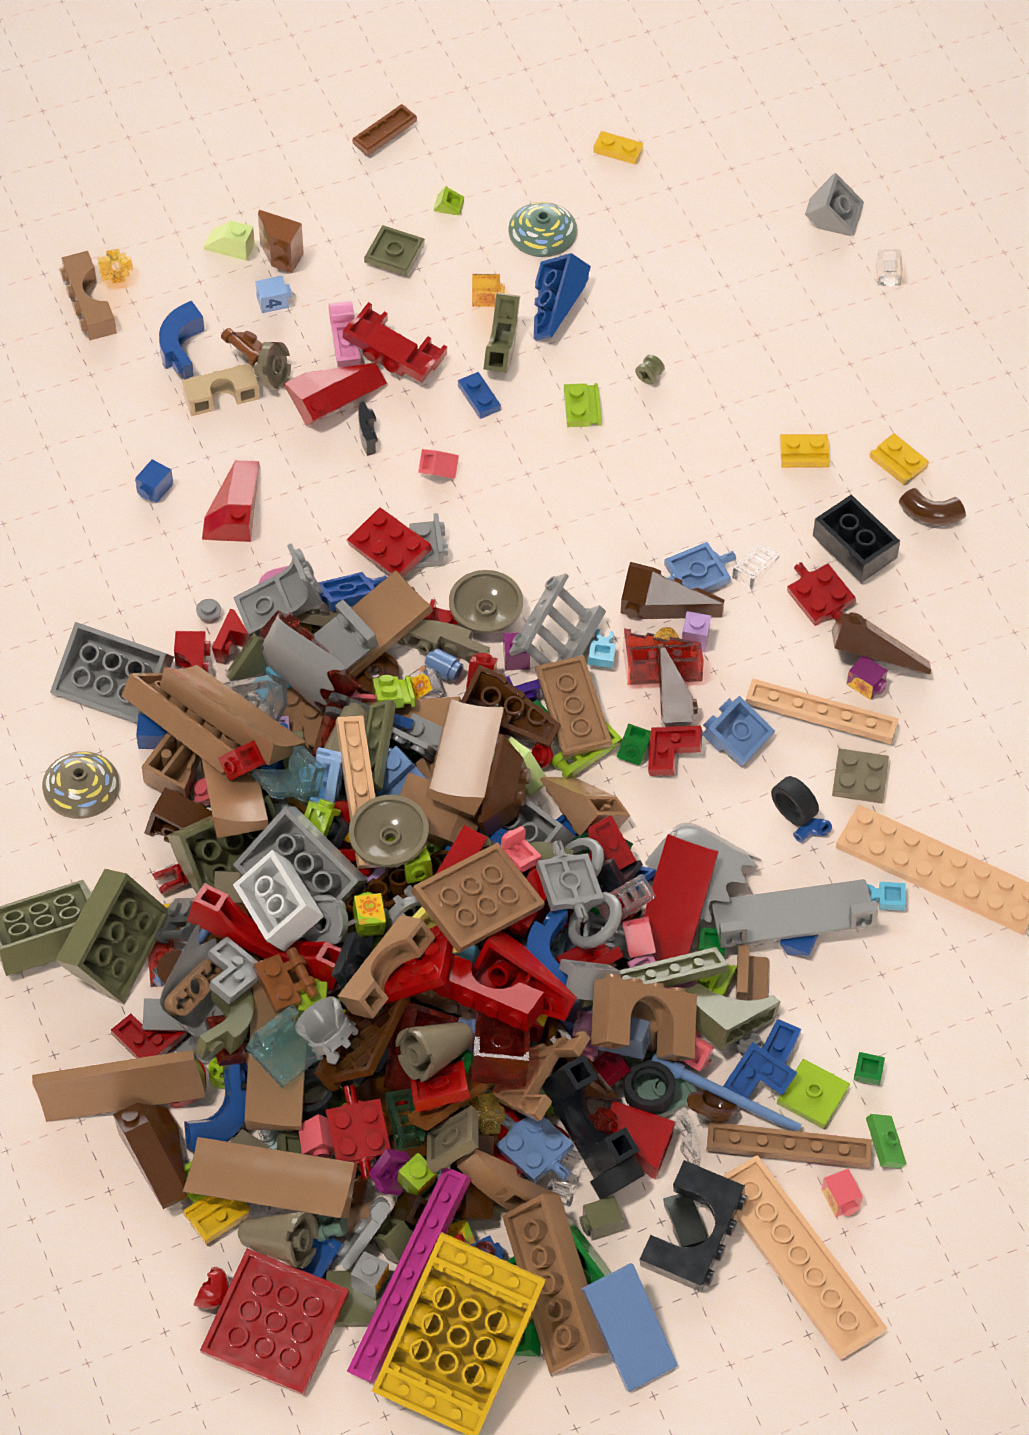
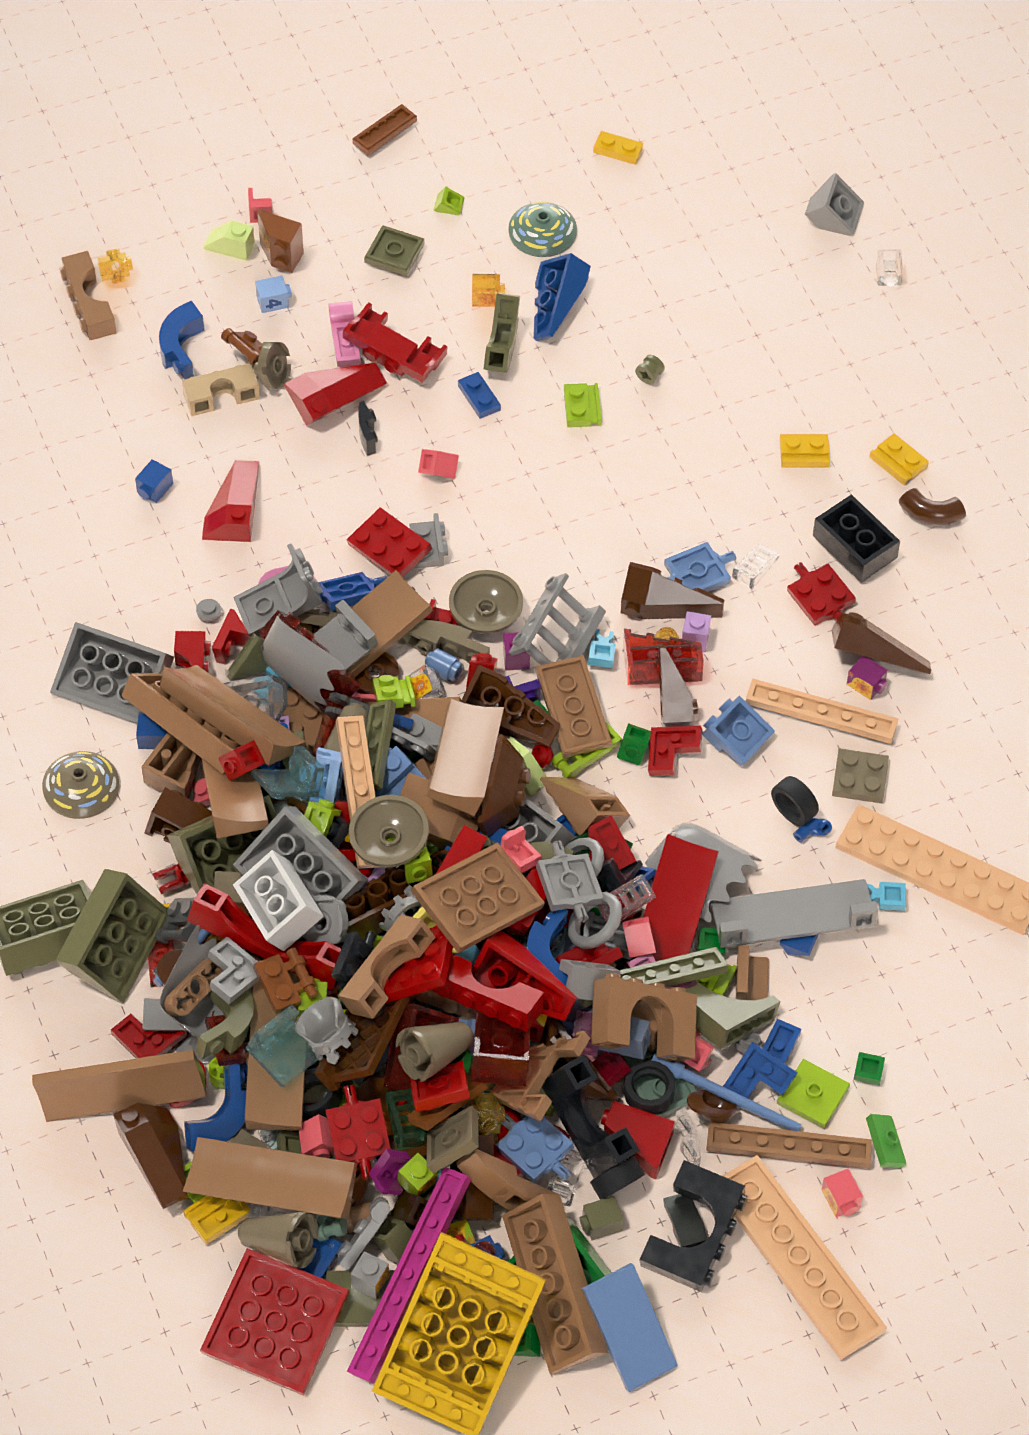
(213, 1291): red hair -> none
(255, 204): none -> coral panel
(369, 914): brick -> none
(604, 1119): clear red plate -> none

